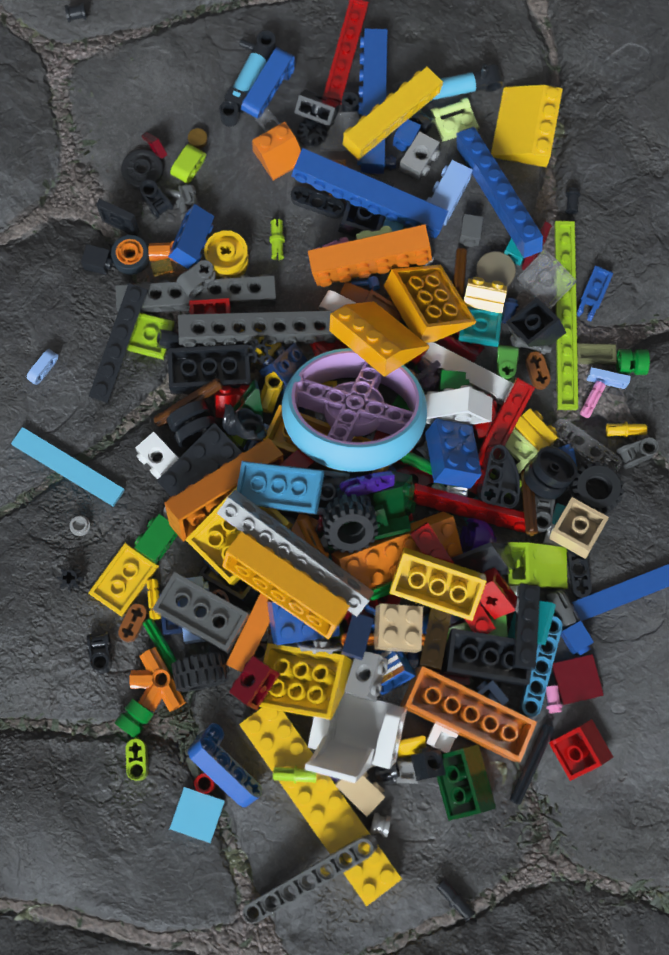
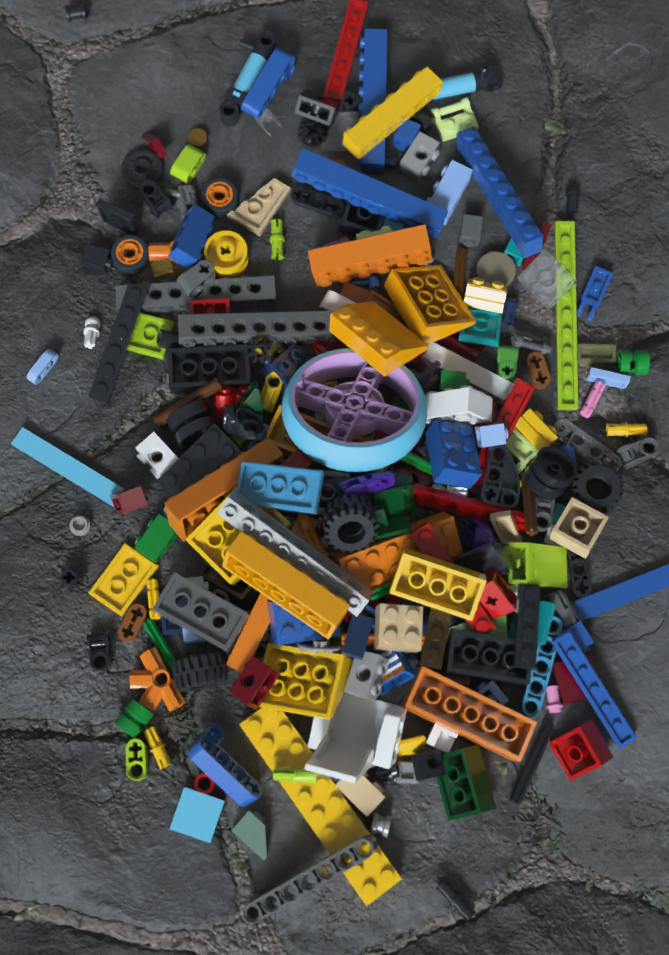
(91, 331): none -> white axle
(129, 499): none -> dark red brick
(157, 747): none -> yellow axle
(219, 187): none -> wheel
(253, 833): none -> sand green slope
(260, 209): none -> tan wing
(277, 150): orange slope -> none
(491, 435): none -> light blue brick
(505, 527): none -> tan tile
(527, 124): yellow slope -> none
(536, 324): black slope -> none
(593, 689): none -> blue tile

